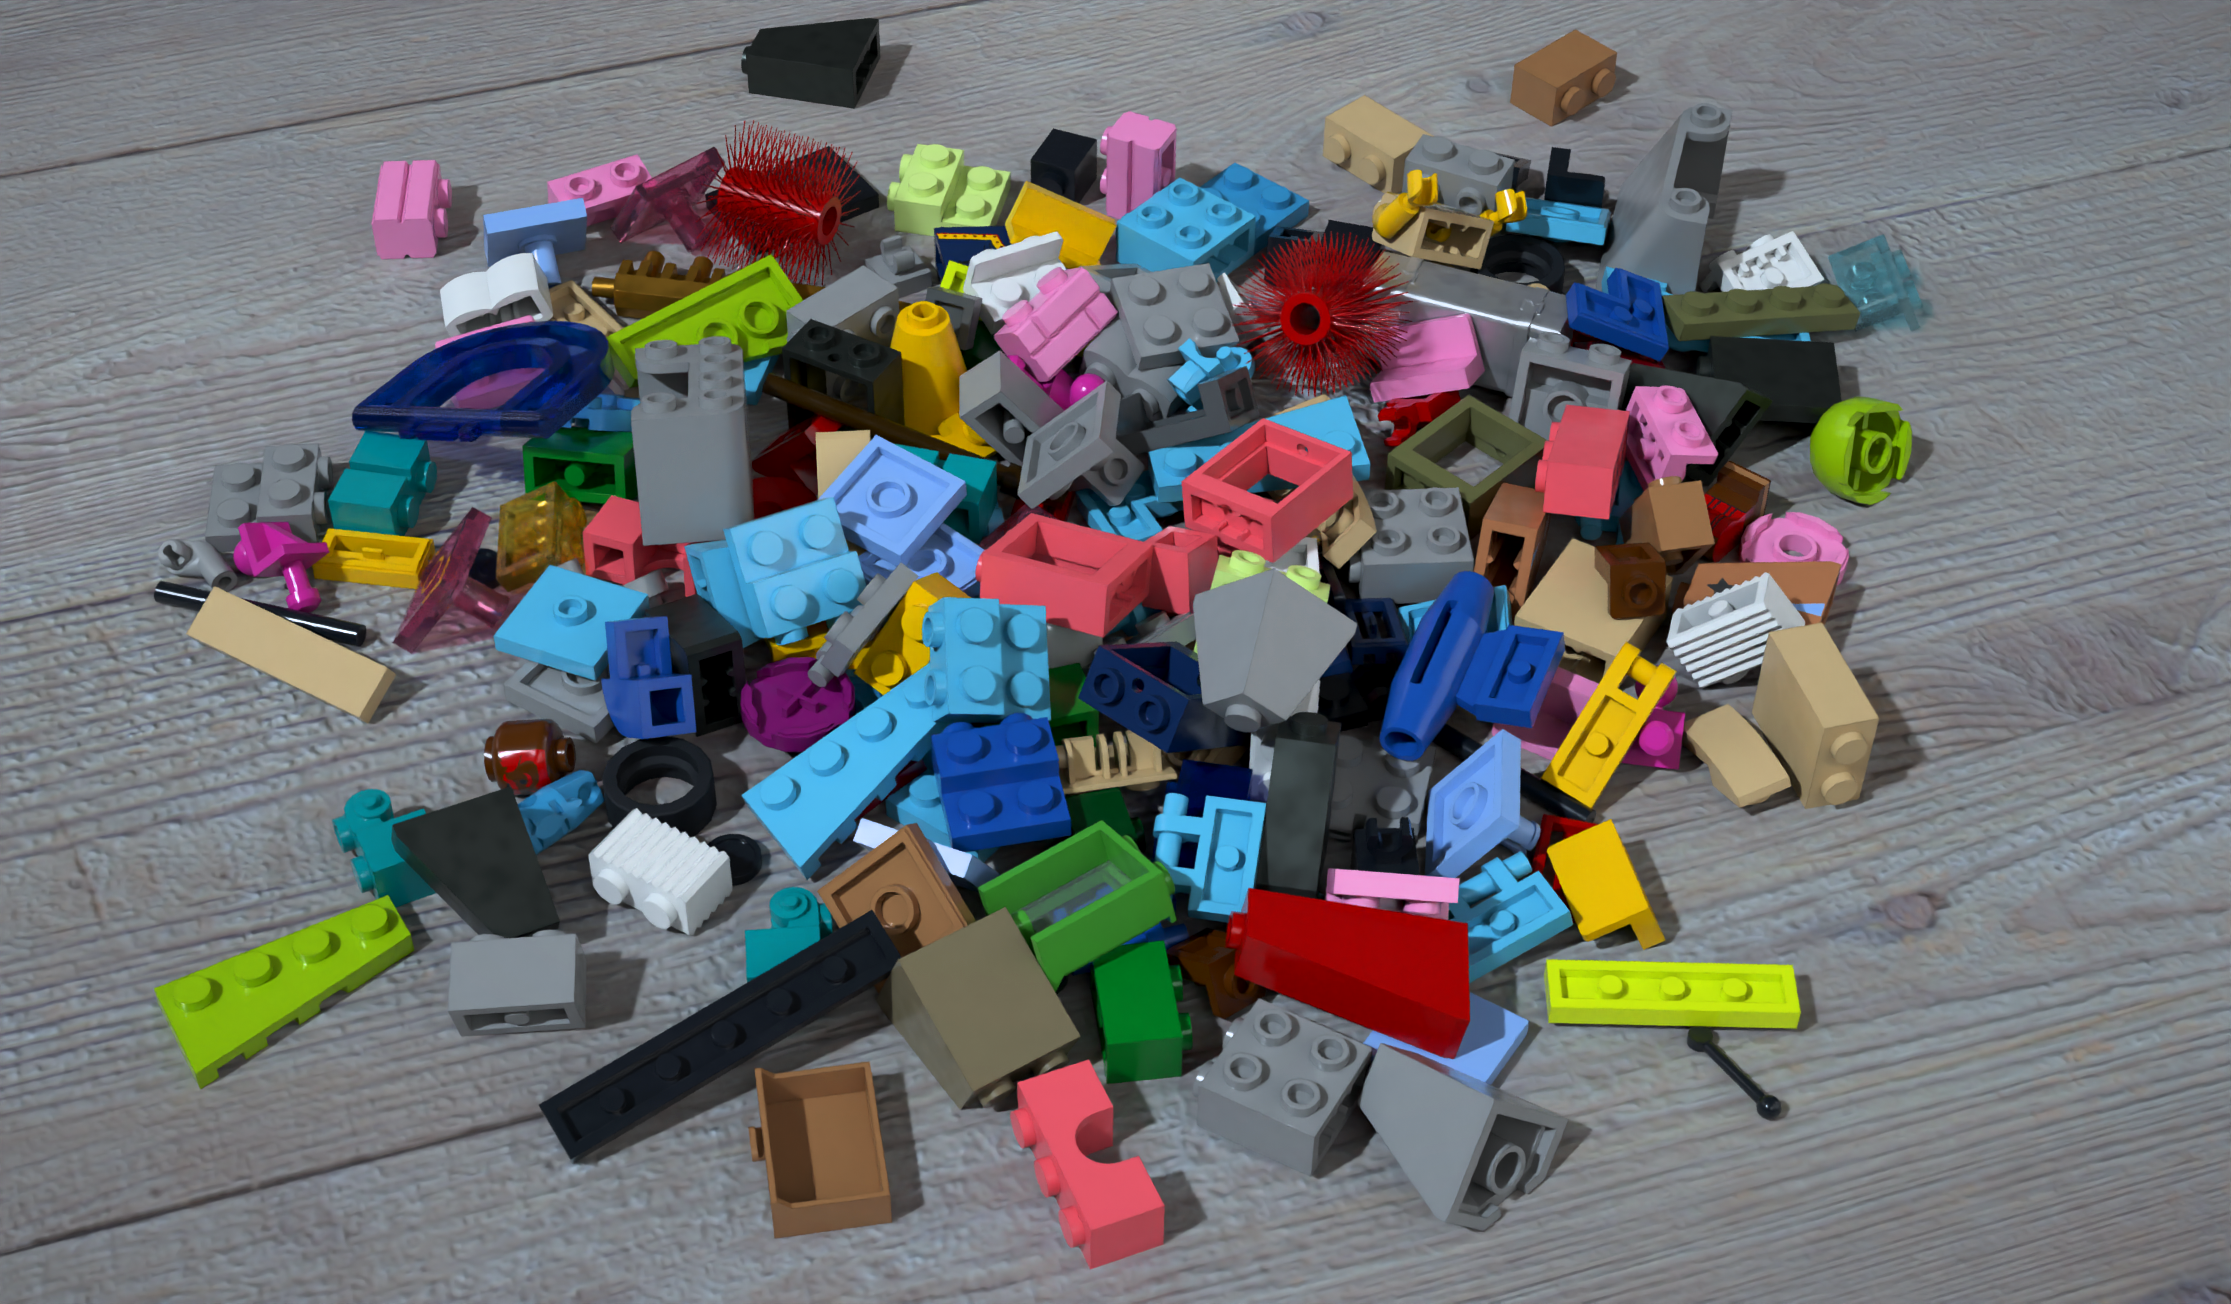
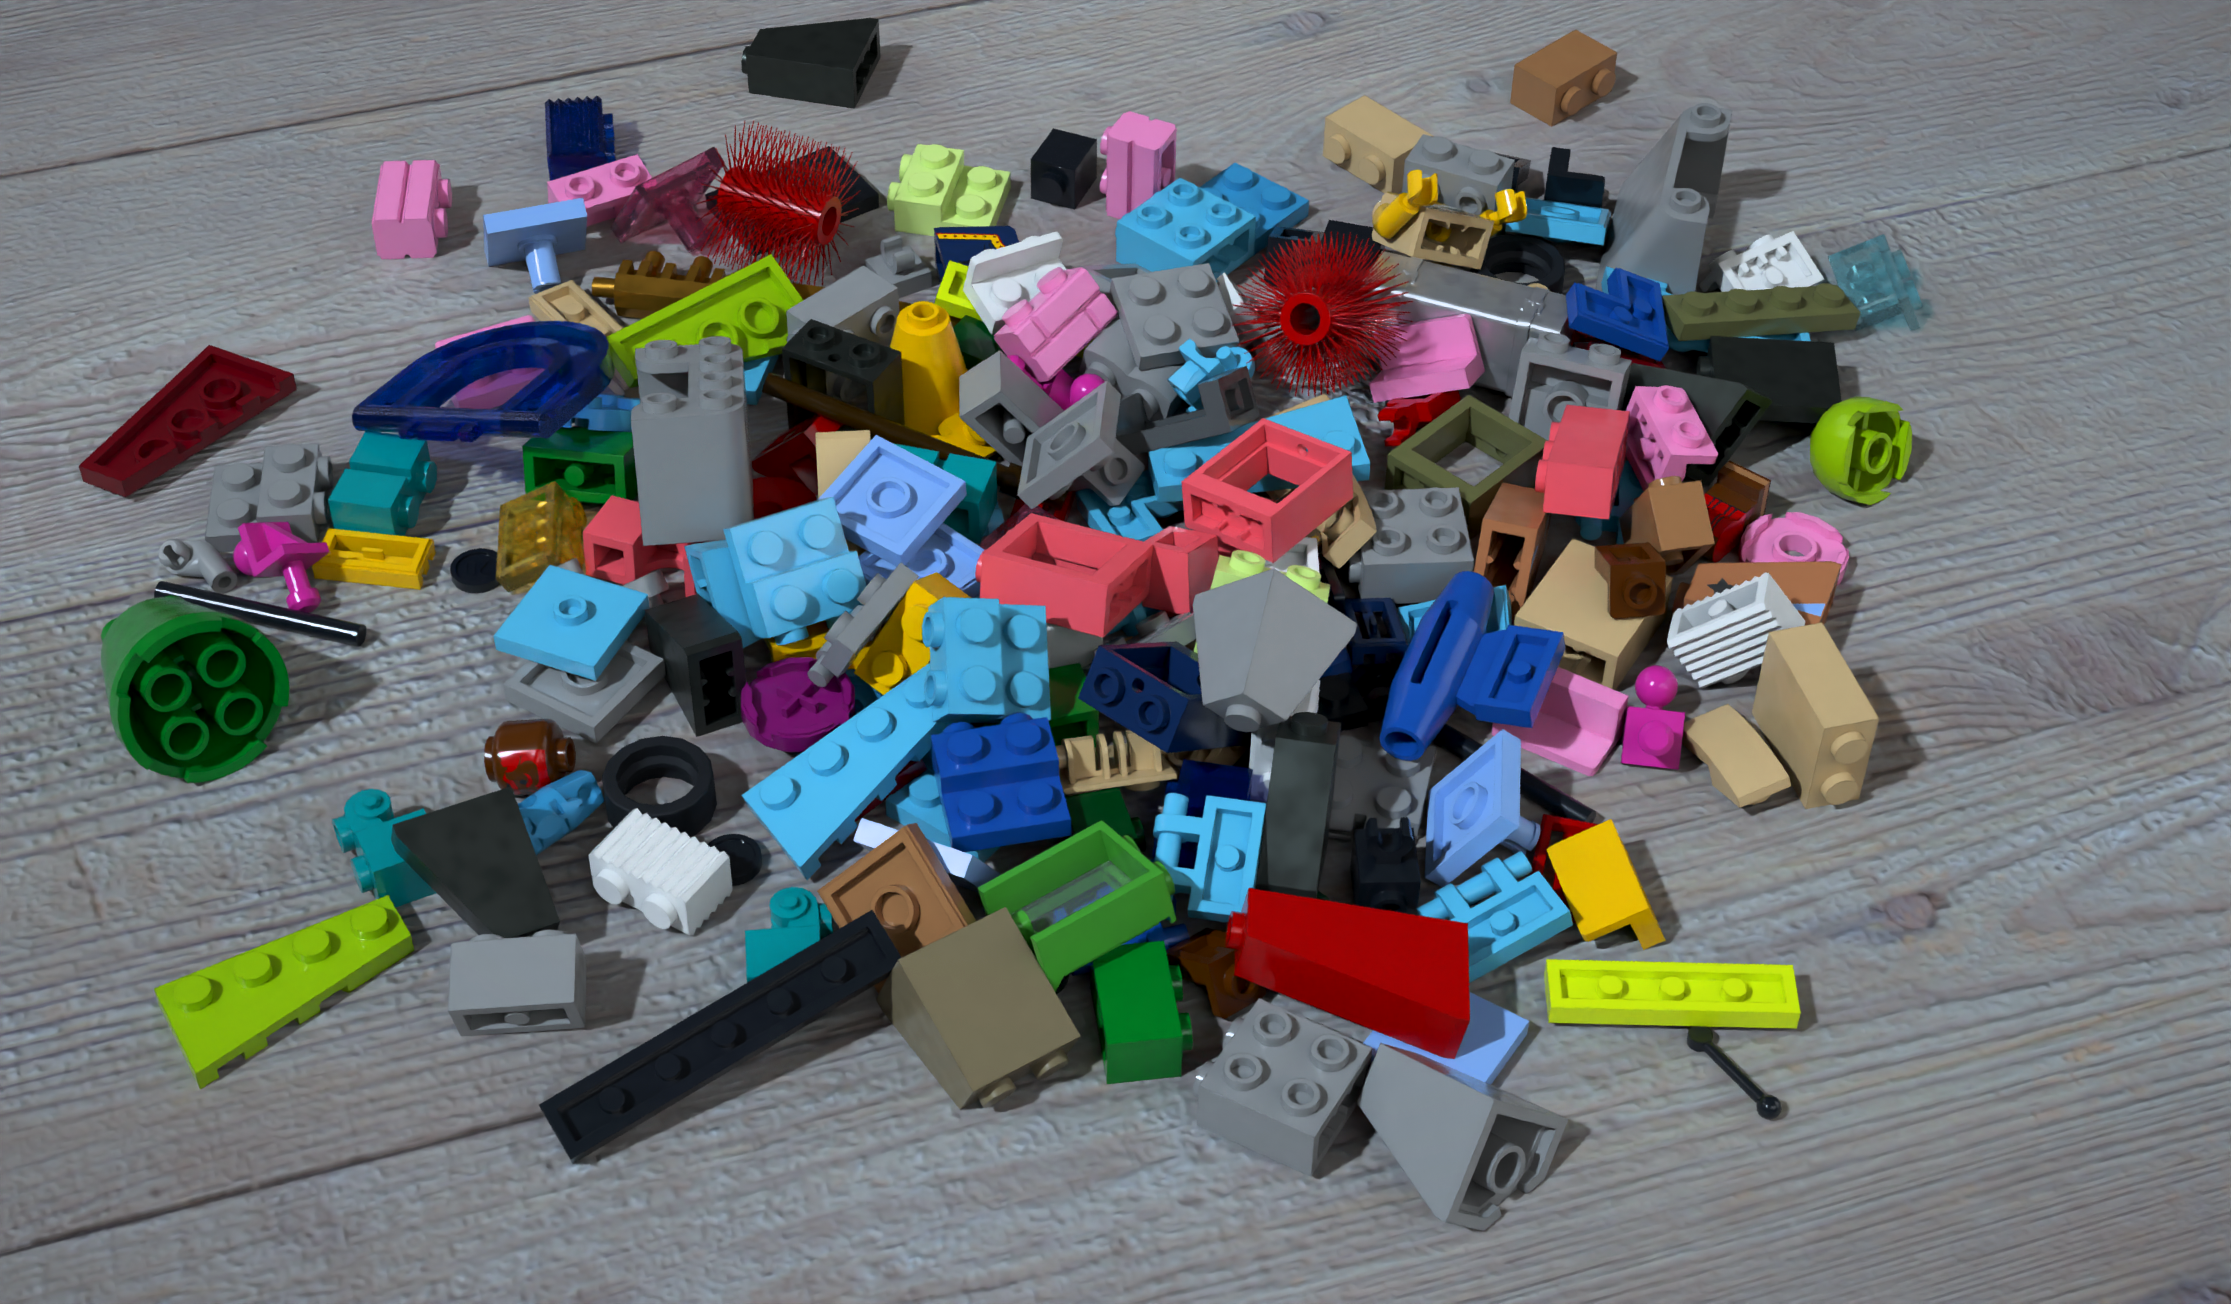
(184, 417): none -> dark red wing
(191, 688): none -> green cone
(291, 654): tan tile -> none
(447, 584): clear pink tile -> none
(502, 293): white brick -> none
(578, 136): none -> clear blue brick
(642, 690): blue brick -> none
(821, 1149): medium nougat container -> none
(962, 310): dark grey tile -> none
(1043, 212): yellow panel -> none
(1102, 1206): coral arch -> none
(1393, 891): bright pink bracket -> none
(1607, 727): yellow plate -> none

